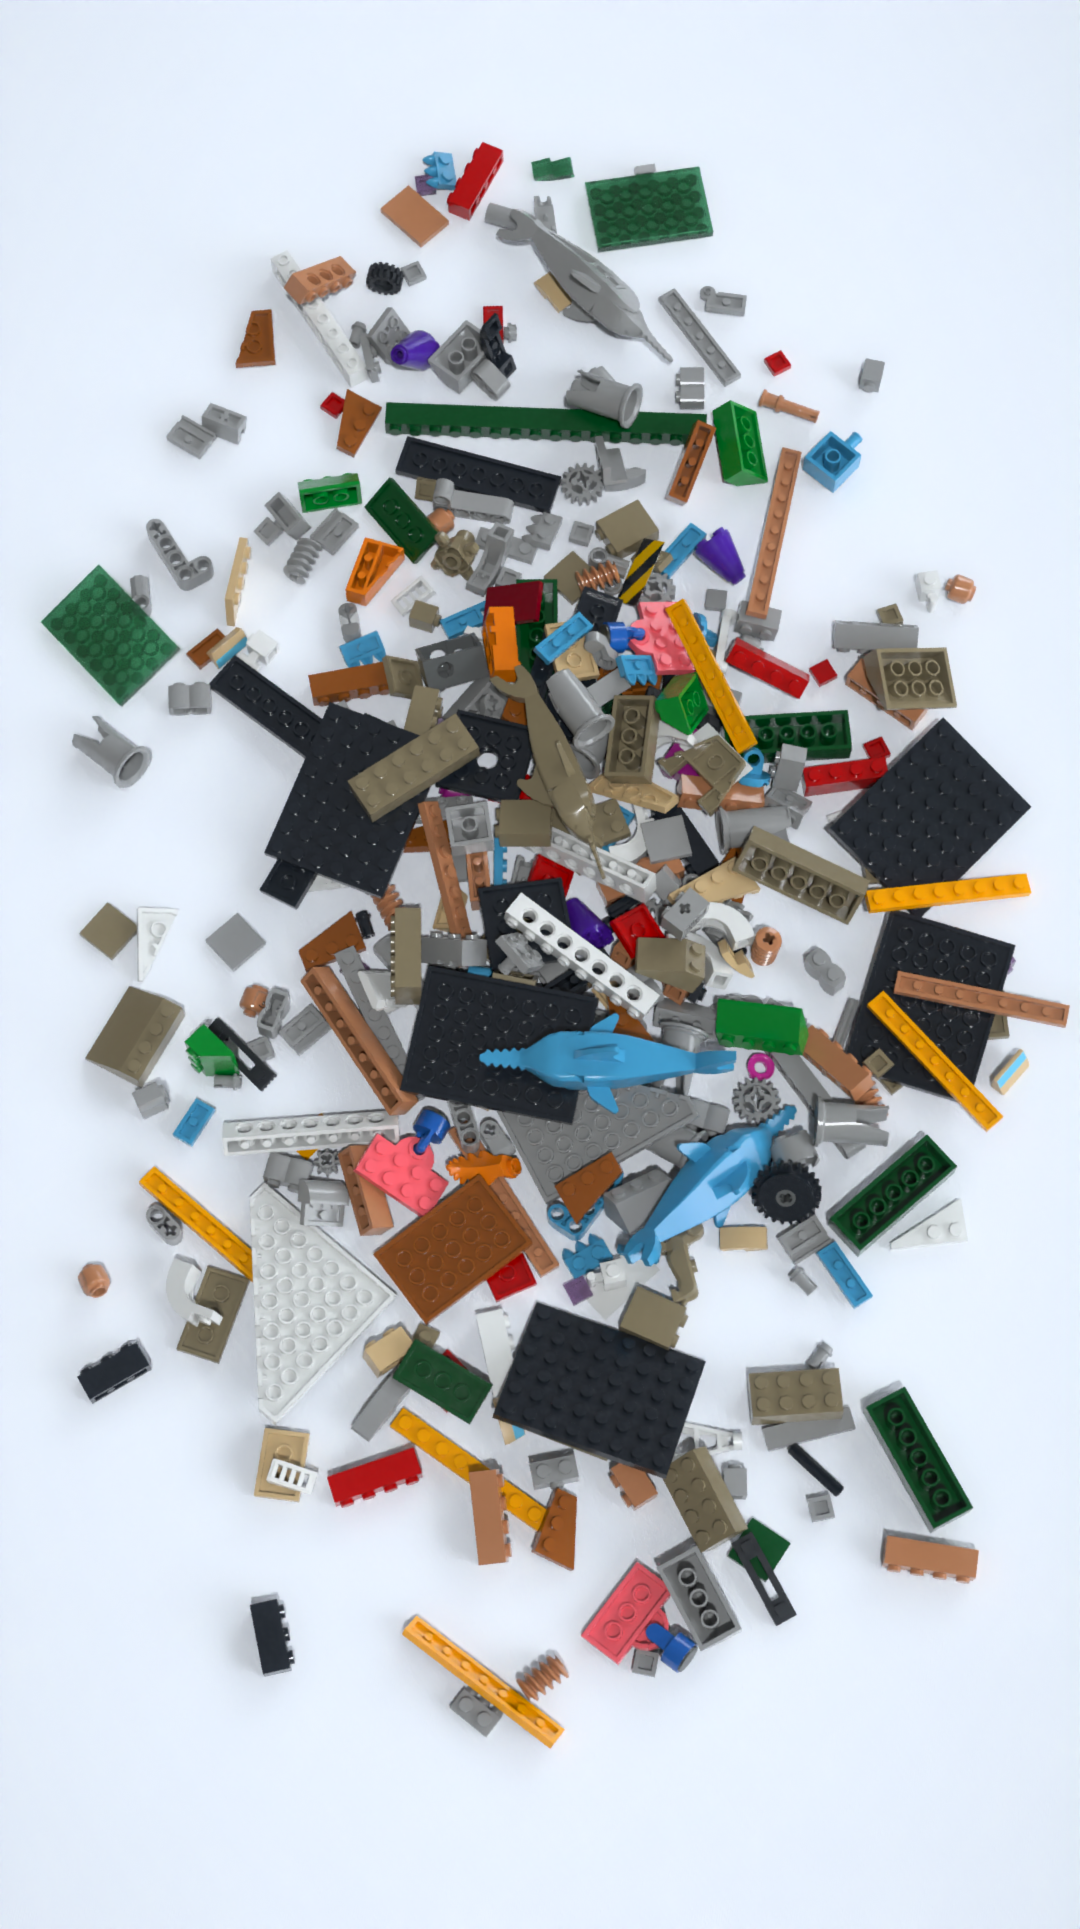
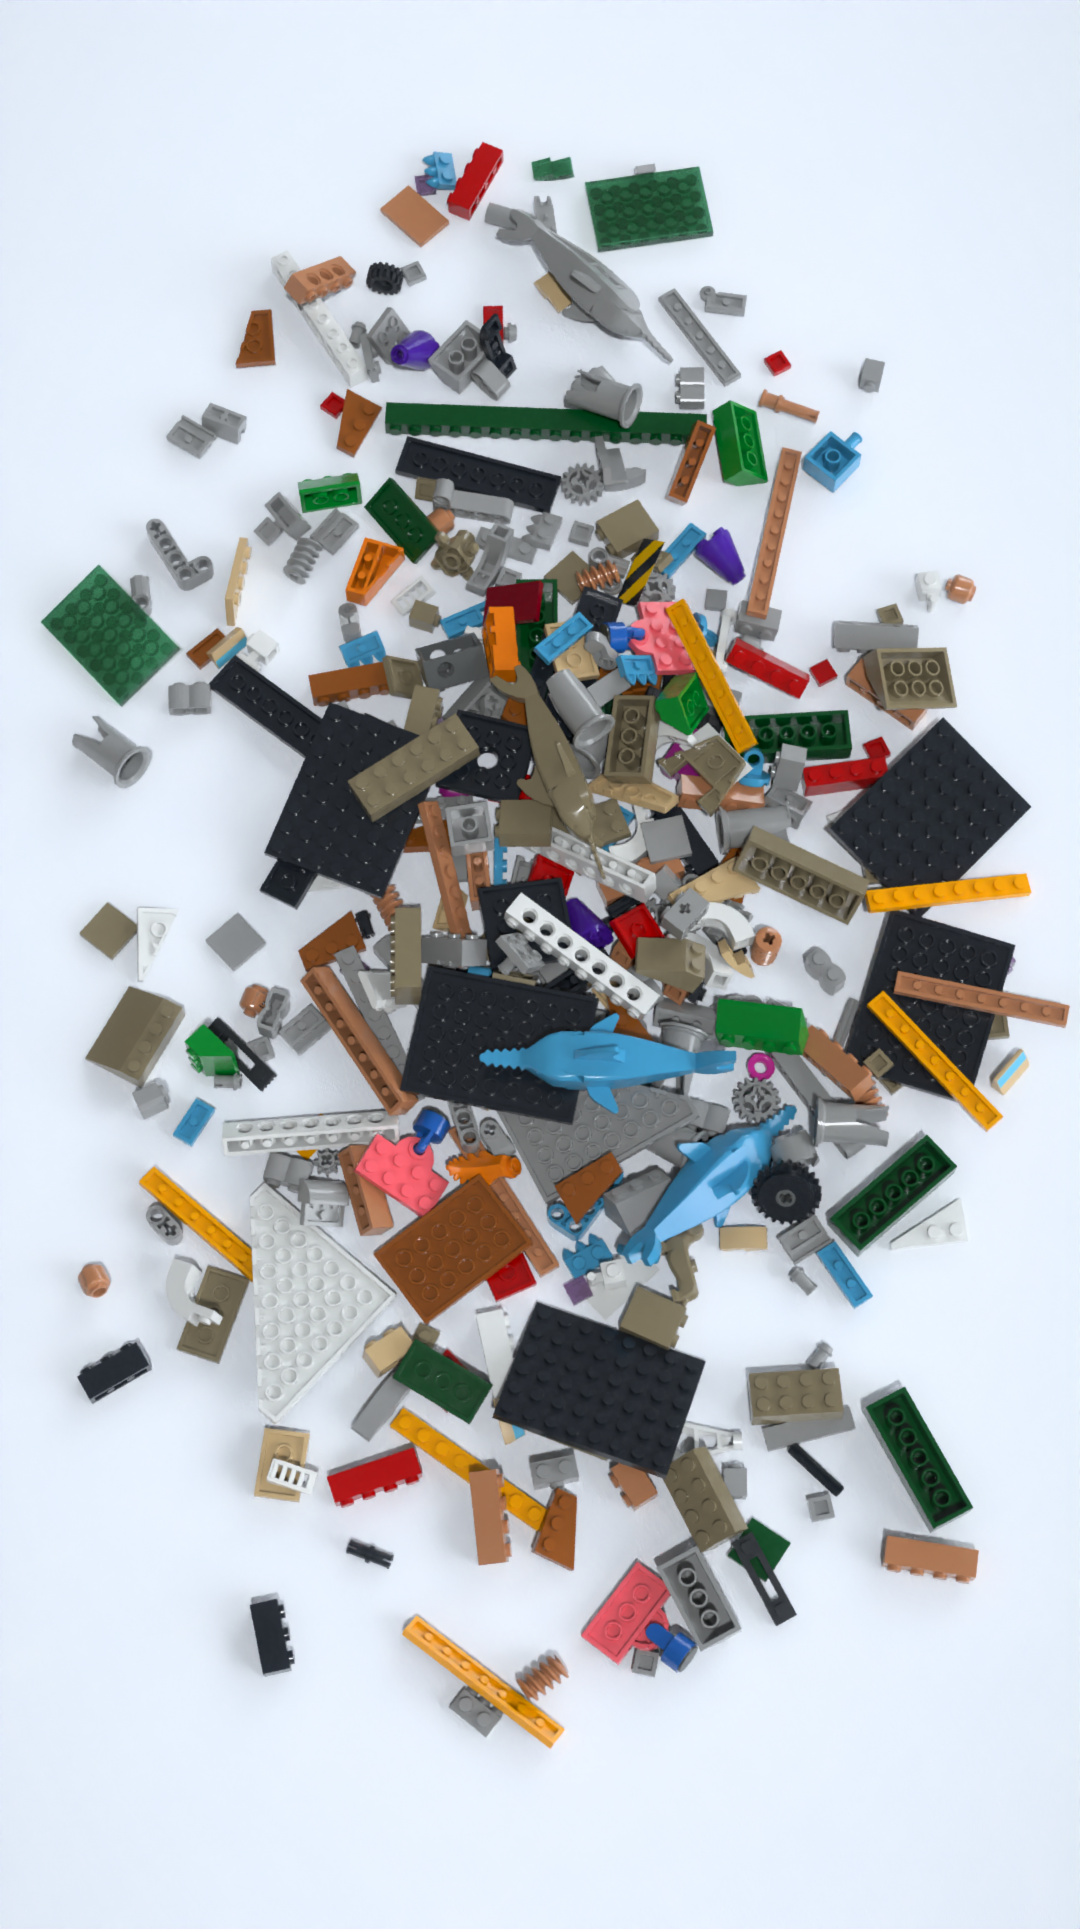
(370, 1554): none -> black pin

